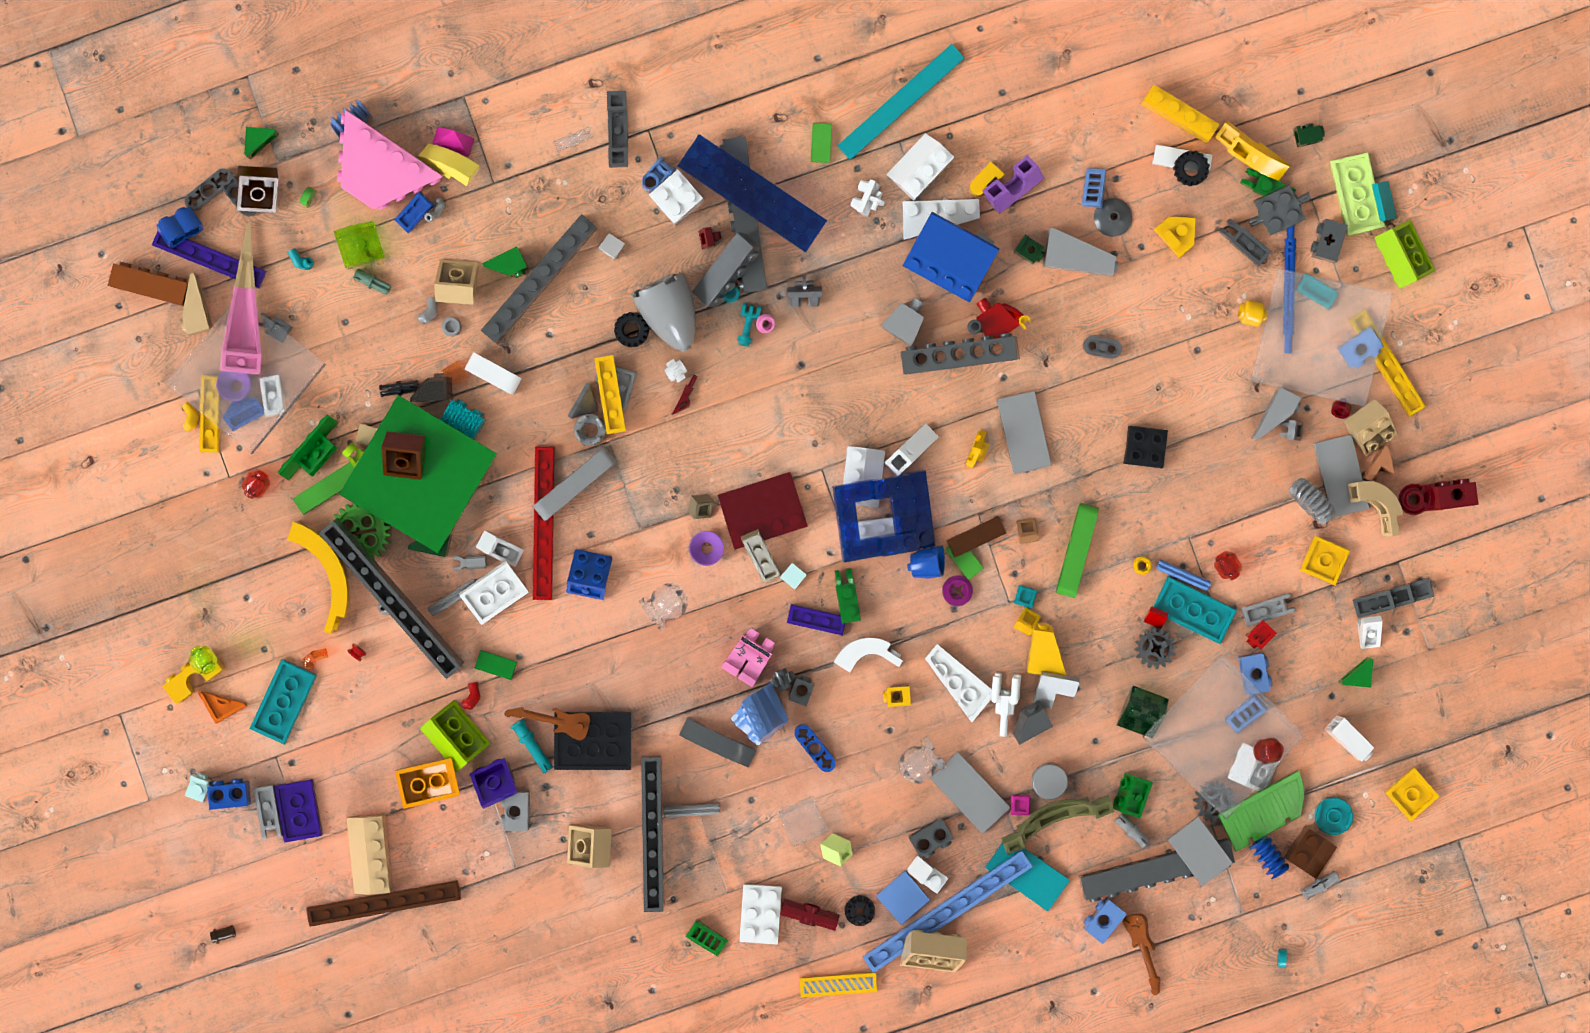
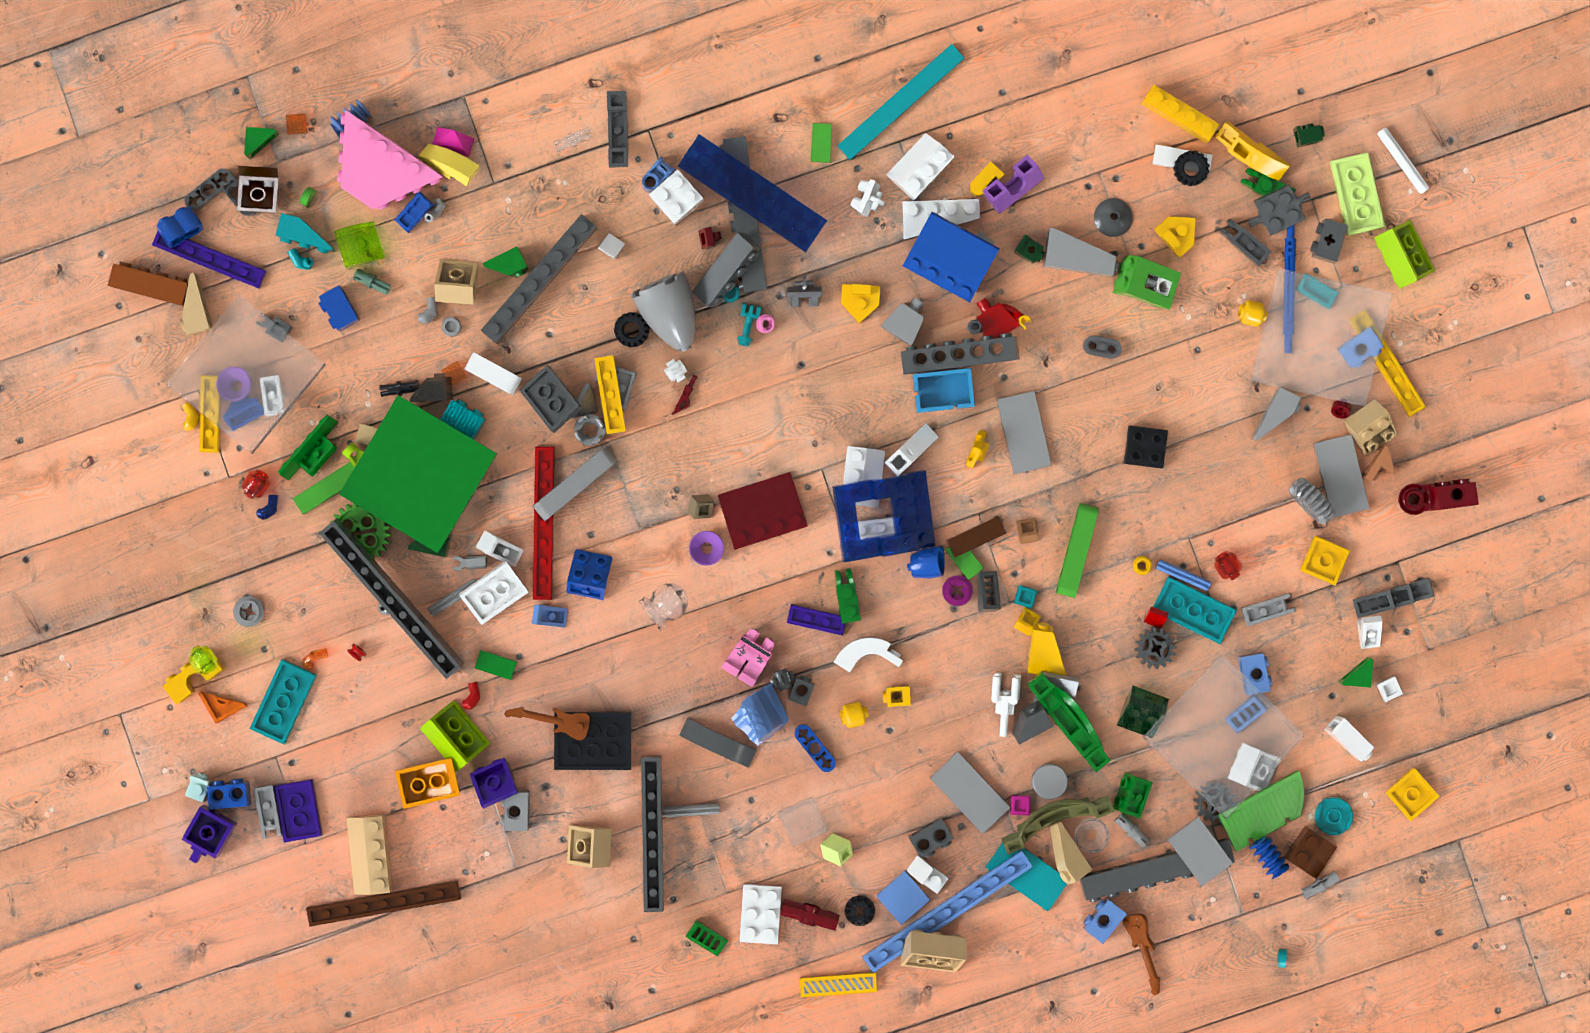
(198, 835): none -> dark purple hinge
(222, 934): dark brown pin -> none
(241, 339): bright pink plate -> none
(241, 616): none -> light grey gear
(270, 509): none -> clear blue arm
(296, 124): none -> clear orange tile
(297, 230): none -> teal slope
(334, 568): yellow arch -> none
(339, 308): none -> blue brick
(403, 455): reddish brown slope -> none
(527, 737): teal pin -> none
(549, 615): none -> medium blue slope
(550, 398): none -> dark grey plate
(760, 556): tile -> none
(793, 576): light aqua tile -> none
(853, 714): none -> yellow head
(860, 300): none -> yellow plate
(920, 762): clear tile -> none
(943, 390): none -> dark azure piece
(962, 684): white wing -> none
(995, 596): none -> dark grey slope
(1068, 857): none -> tan slope
(1070, 720): none -> green piece
(1093, 203): medium blue slope -> none
(1099, 842): none -> clear piece
(1134, 277): none -> bright green brick
(1260, 635): red bracket -> none
(1268, 750): clear red head -> none
(1294, 430): flat silver tile -> none
(1382, 499): tan arch -> none
(1384, 201): teal tile -> none
(1389, 688): none -> white plate
(1403, 161): none -> white axle

